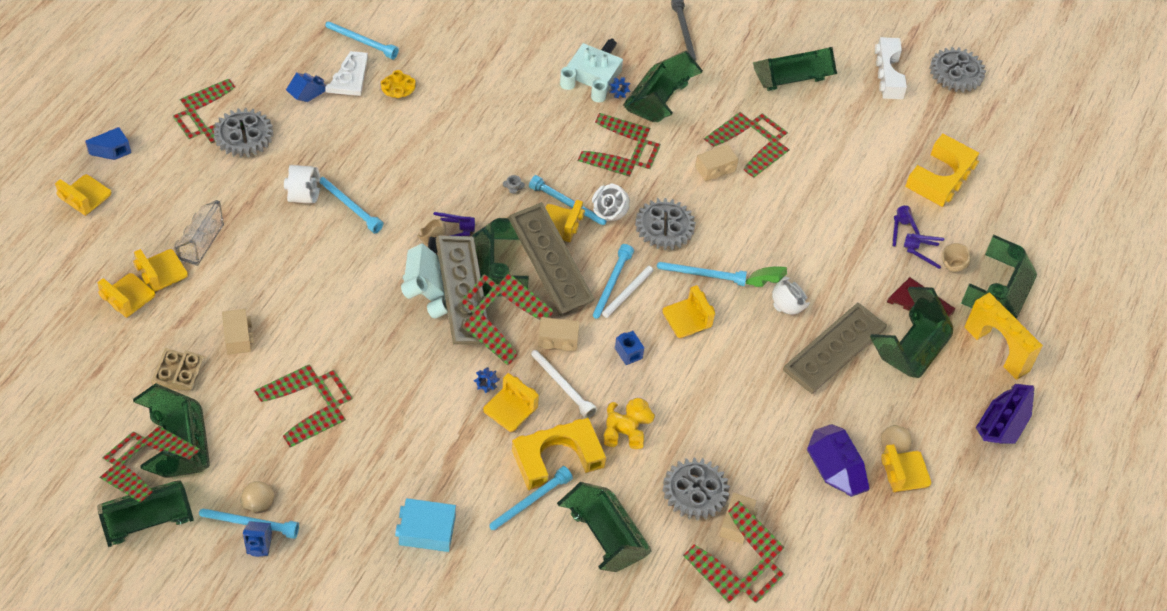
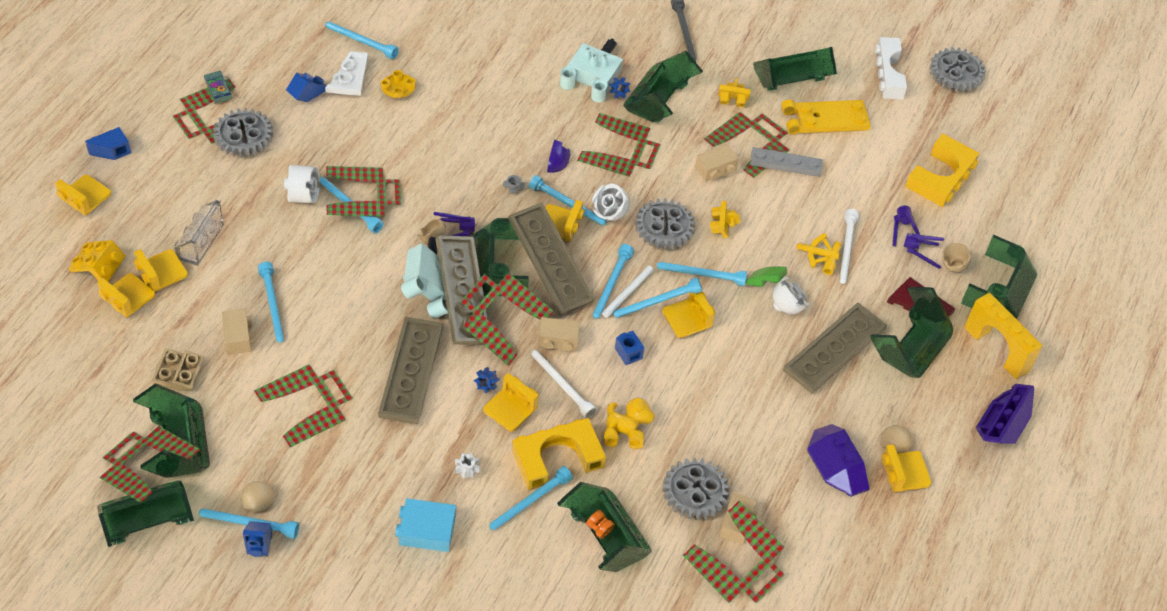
(99, 258): none -> yellow bracket
(217, 87): none -> tile
(266, 272): none -> medium azure piece
(363, 208): none -> piece
(410, 370): none -> dark tan plate
(467, 465): none -> white gear
(558, 157): none -> dark purple brick
(600, 524): none -> orange wheel
(693, 286): none -> medium azure piece
(726, 218): none -> yellow hips
(734, 91): none -> yellow hips
(786, 162): none -> light grey plate
(830, 255): none -> yellow piece
(832, 116): none -> yellow hinge
(851, 217): none -> white piece

